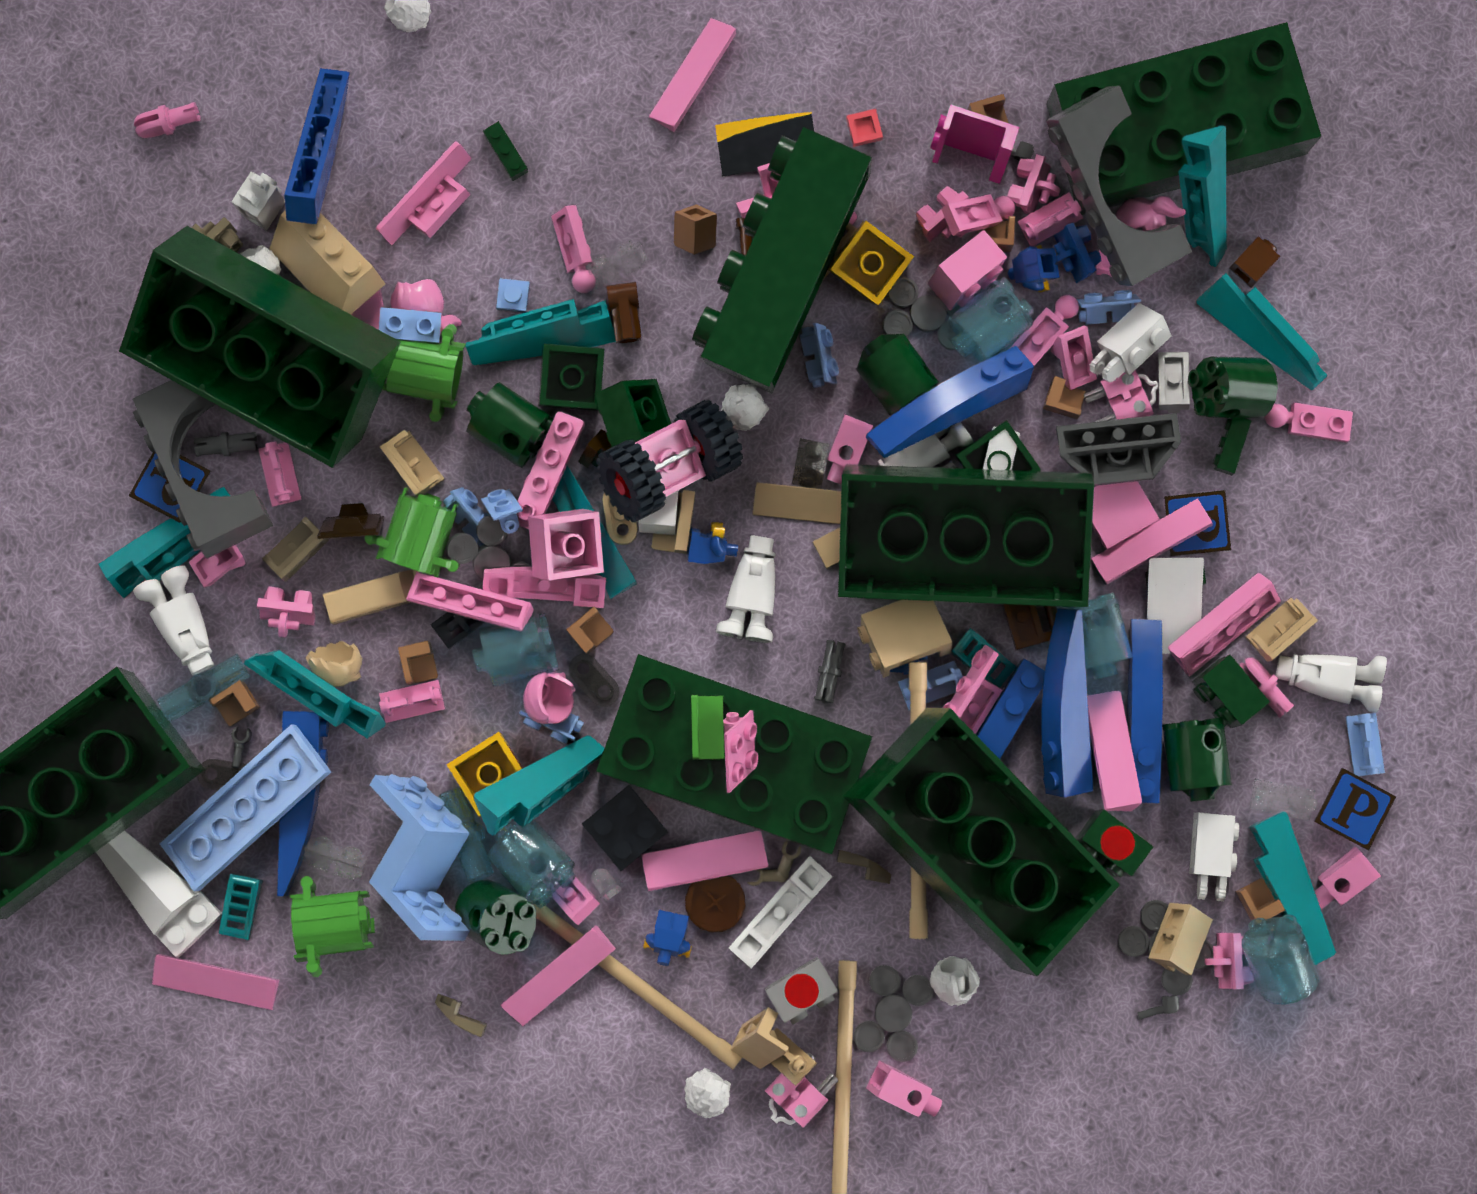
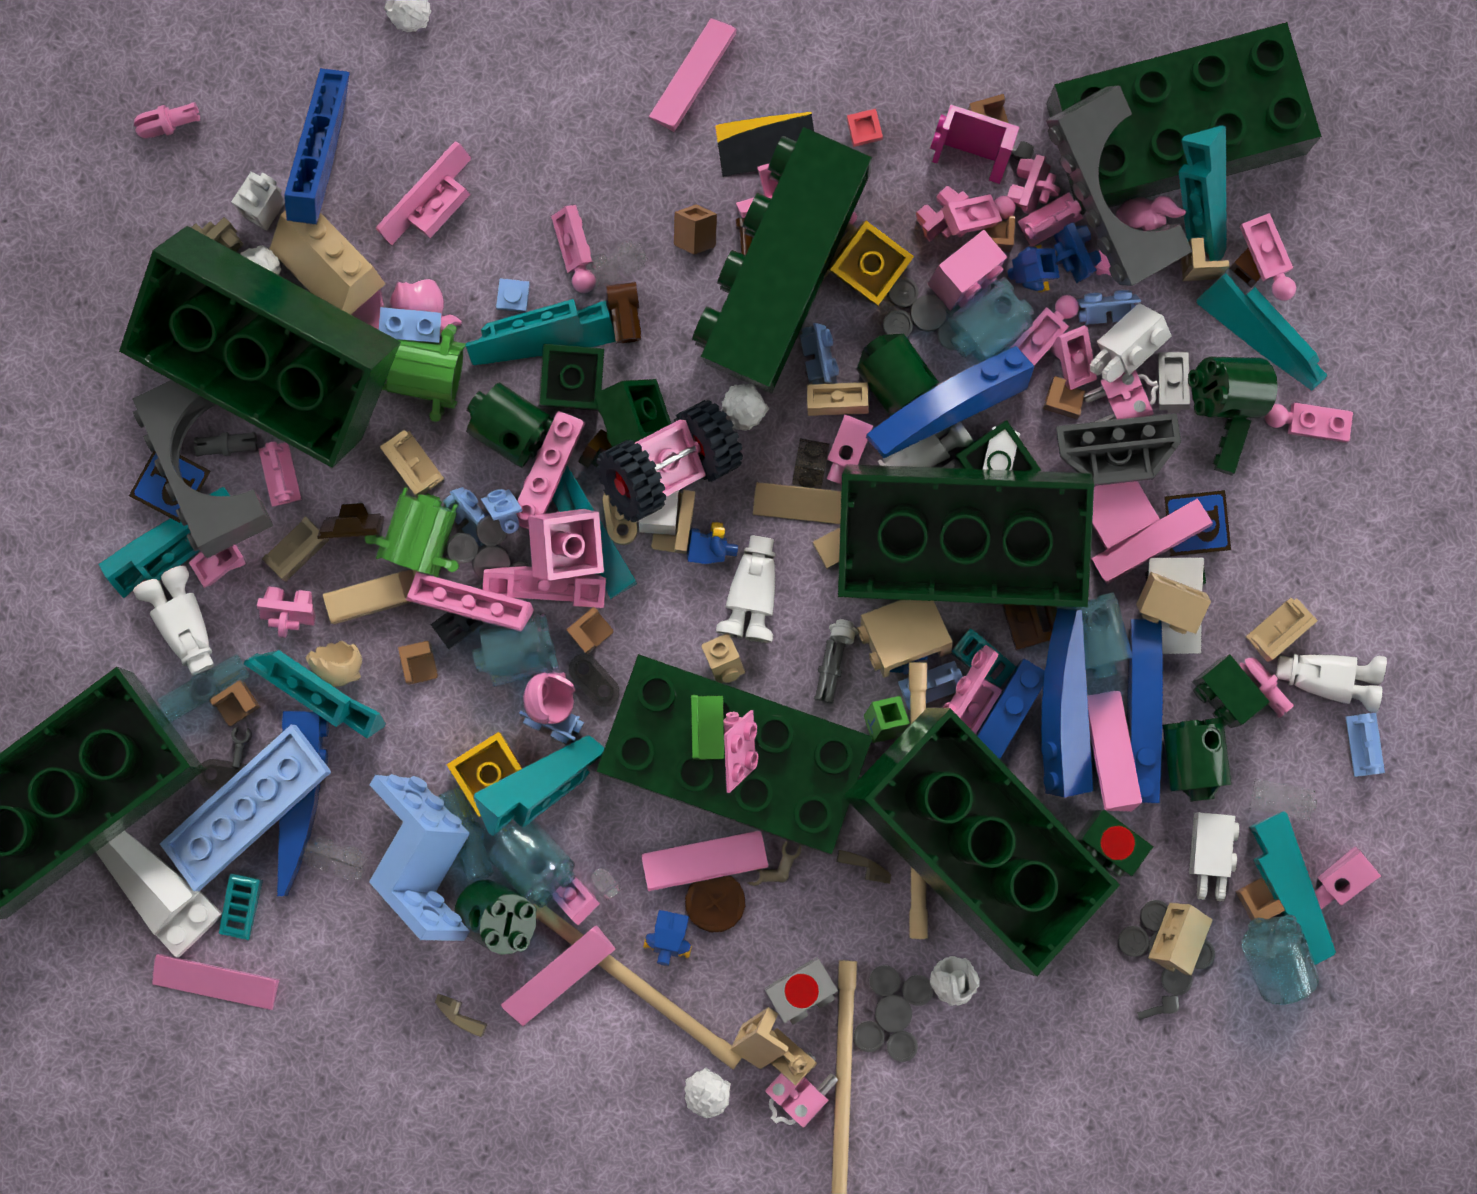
(328, 924): bright green container -> none
(411, 701): bright pink hinge -> none
(505, 151): dark green piece -> none
(625, 828): black brick -> none
(723, 659): none -> tan bracket
(780, 912): white slope -> none
(837, 399): none -> tan panel
(845, 629): none -> white plate
(886, 719): none -> bright green brick
(895, 1087): bright pink torso -> none
(1173, 603): none -> tan brick
(1196, 268): none -> tan panel
(1224, 623): bright pink slope -> none
(1229, 963): bright pink hips -> none
(1269, 255): none -> bright pink plate
(1355, 809): piece -> none

